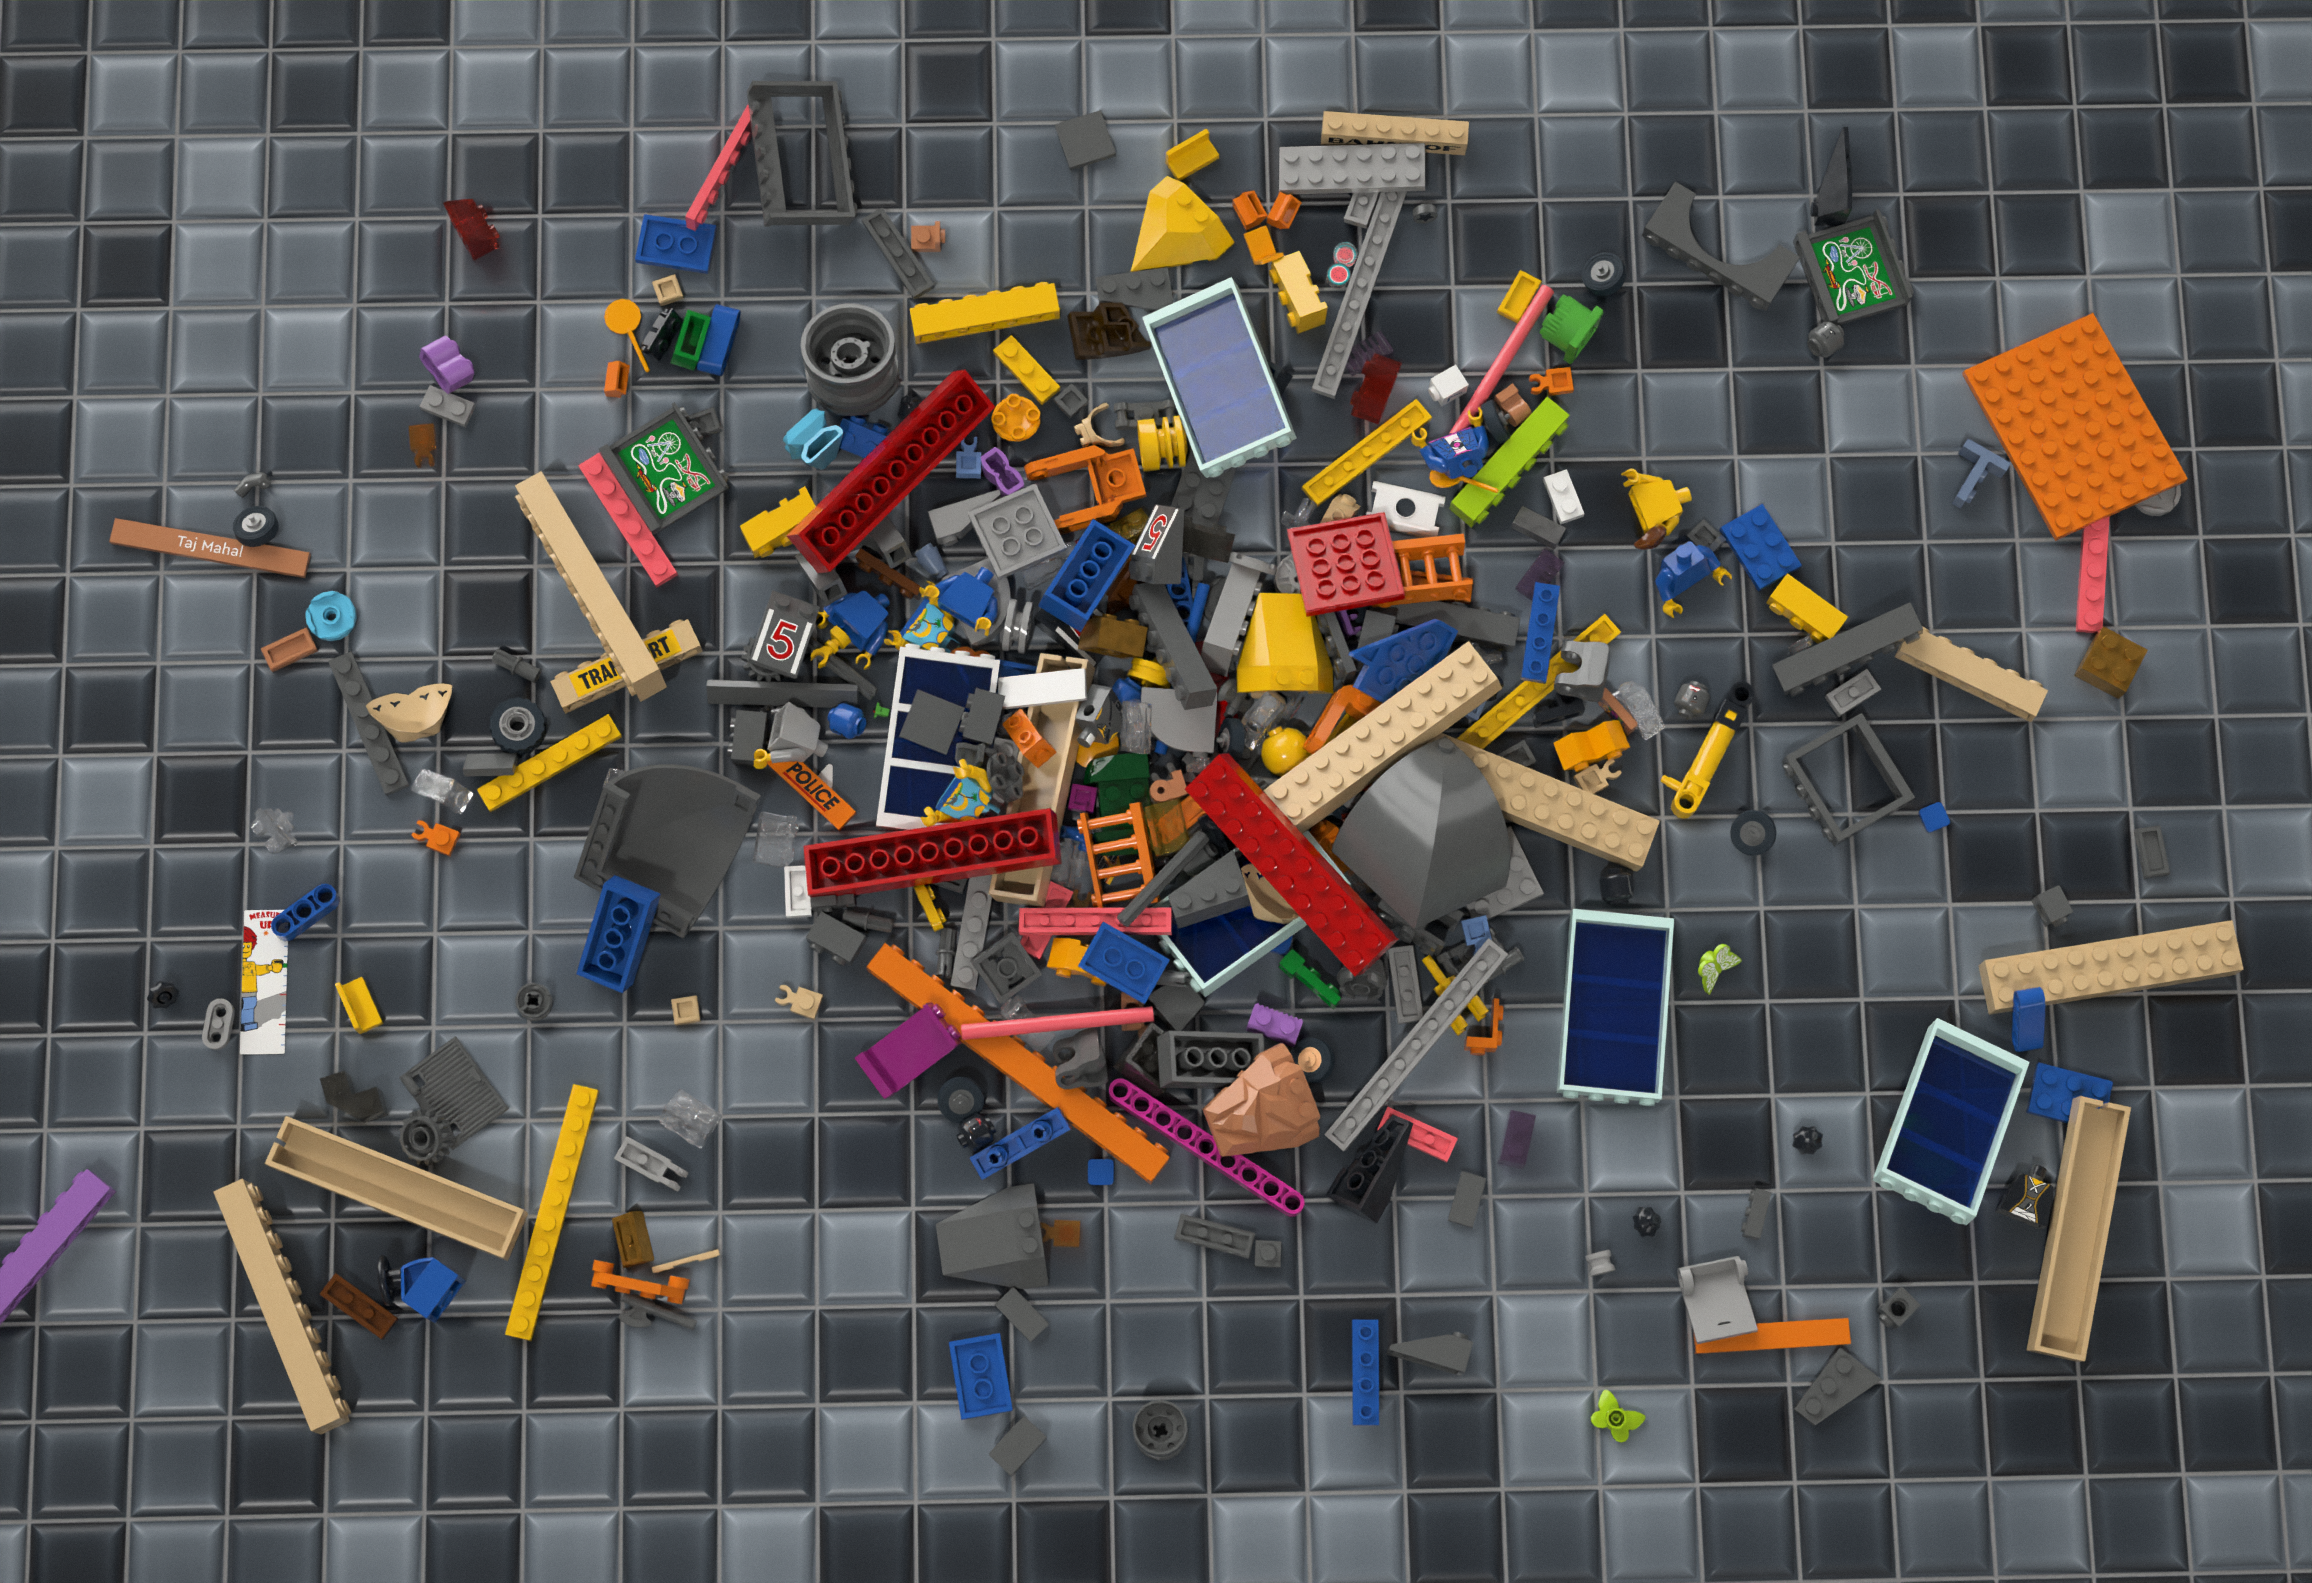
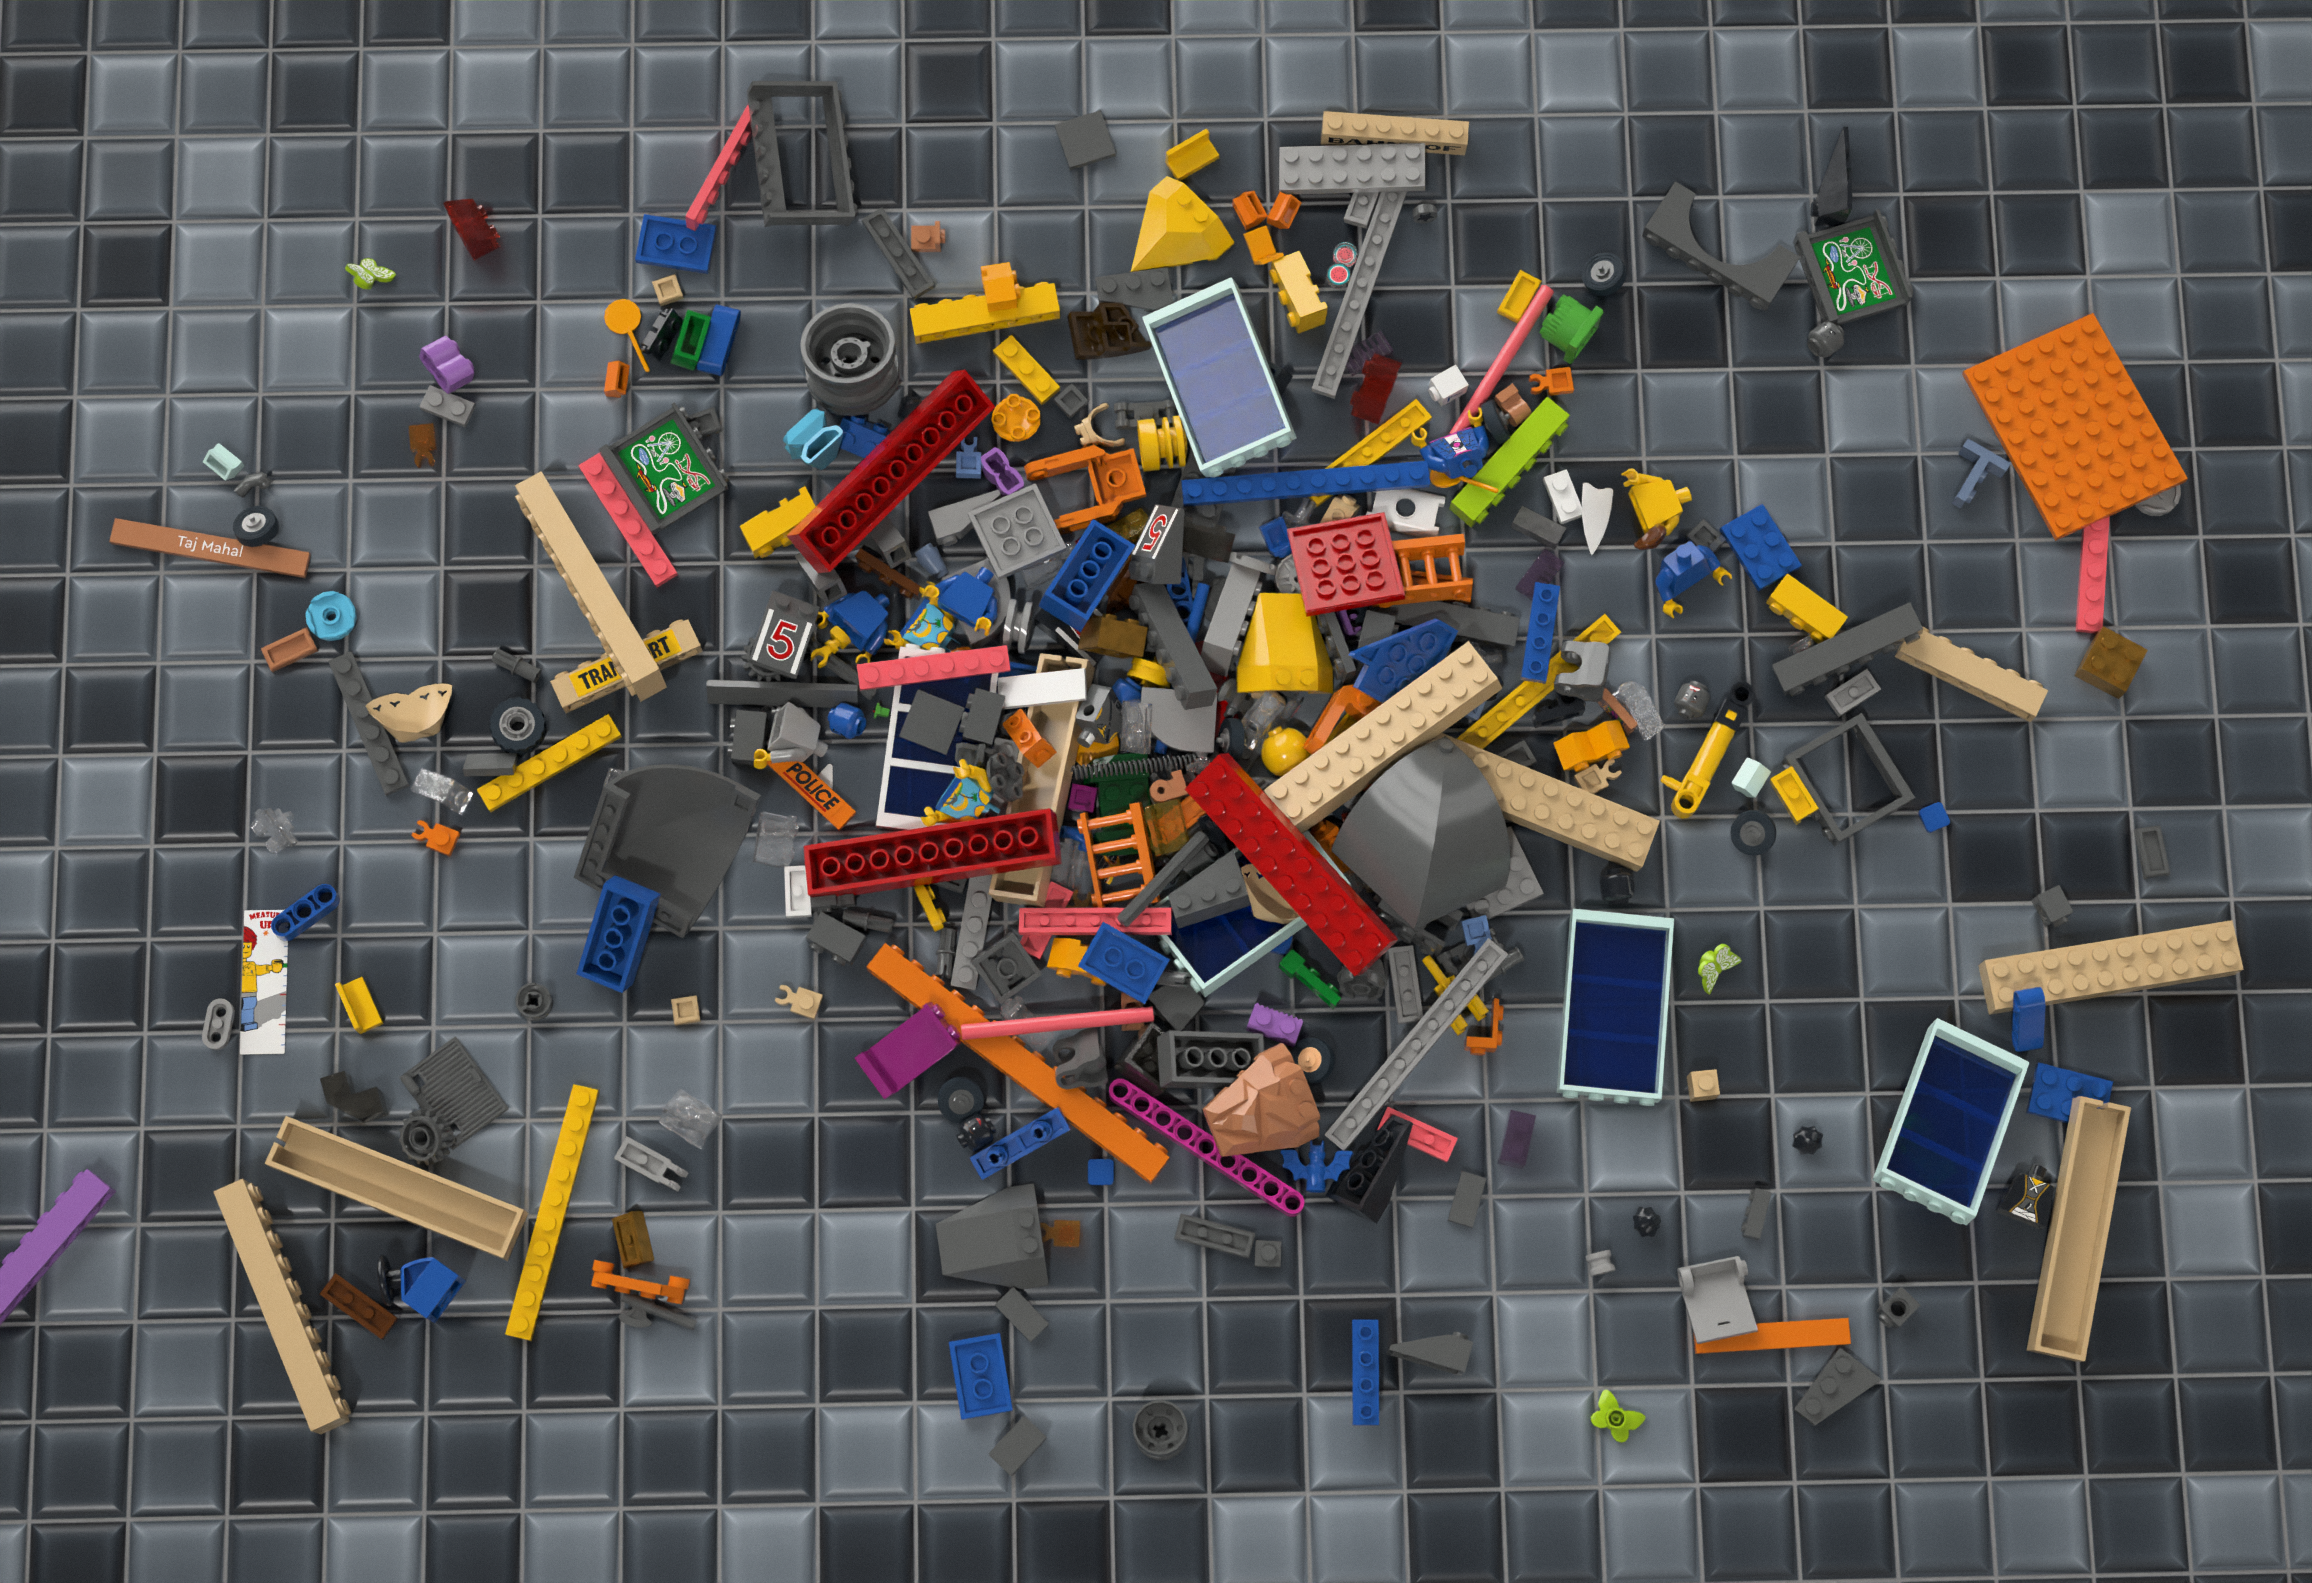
(162, 994): black piece -> none
(223, 462): none -> light aqua piece
(368, 273): none -> lime animal
(700, 1257): tan piece -> none
(933, 667): none -> coral plate
(1000, 286): none -> light orange brick
(1131, 766): none -> dark grey piece
(1276, 537): none -> blue bracket
(1305, 483): none -> blue plate
(1316, 1172): none -> blue animal
(1595, 513): none -> white sticker
(1703, 1085): none -> tan brick
(1750, 778): none -> light aqua piece
(1793, 794): none -> yellow panel

